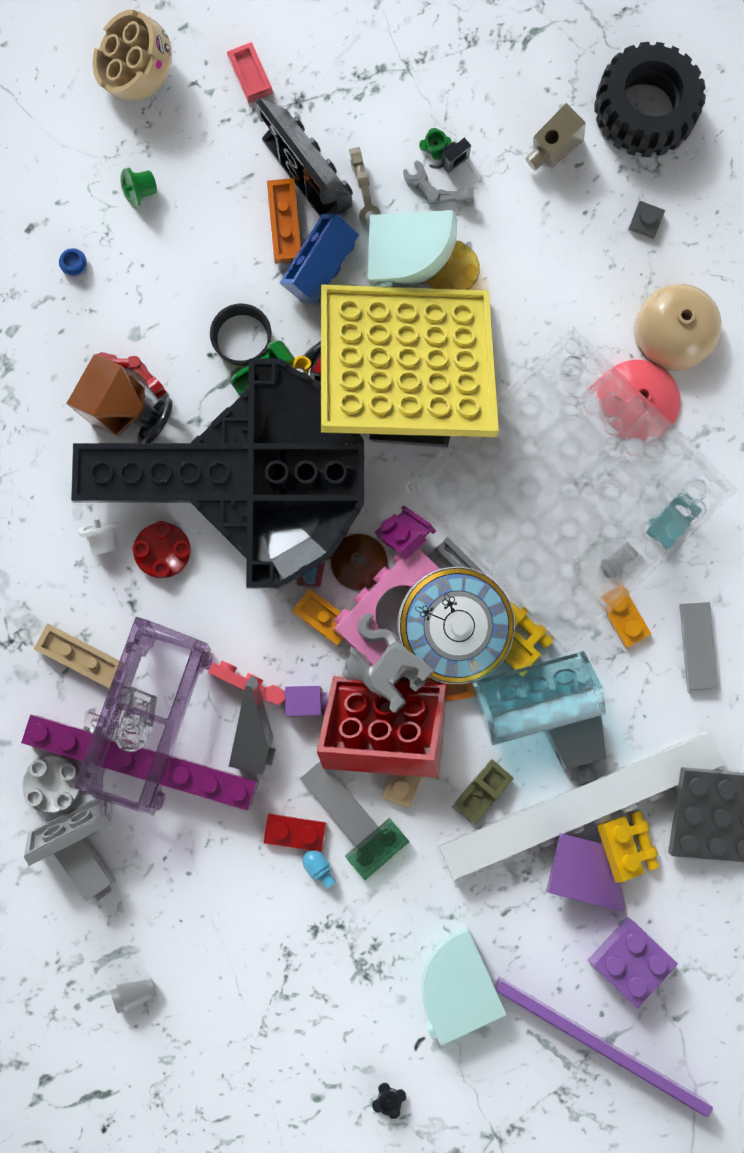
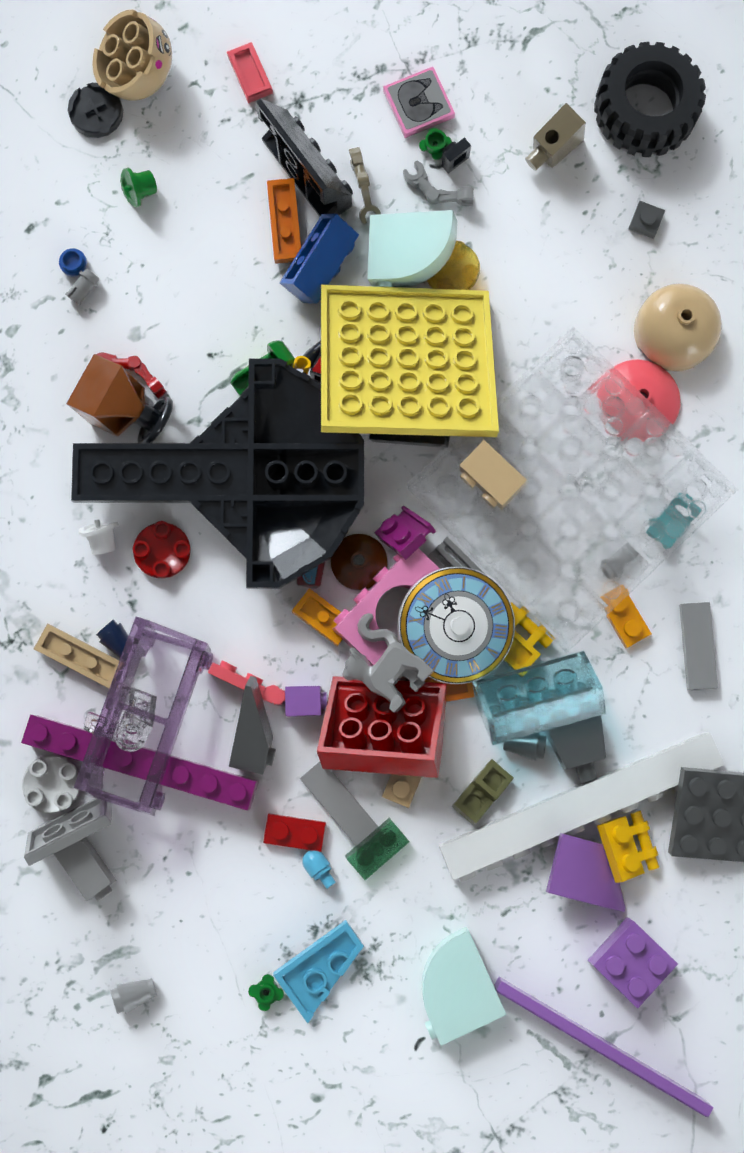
(82, 286): none -> light grey pin
(95, 111): none -> black tile
(113, 637): none -> dark blue cone
(235, 310): black tyre -> none
(269, 984): none -> green plate
(318, 967): none -> medium azure wing
(389, 1109): black plate -> none
(419, 102): none -> tile
(492, 475): none -> tan brick
(529, 746): none -> dark grey cone

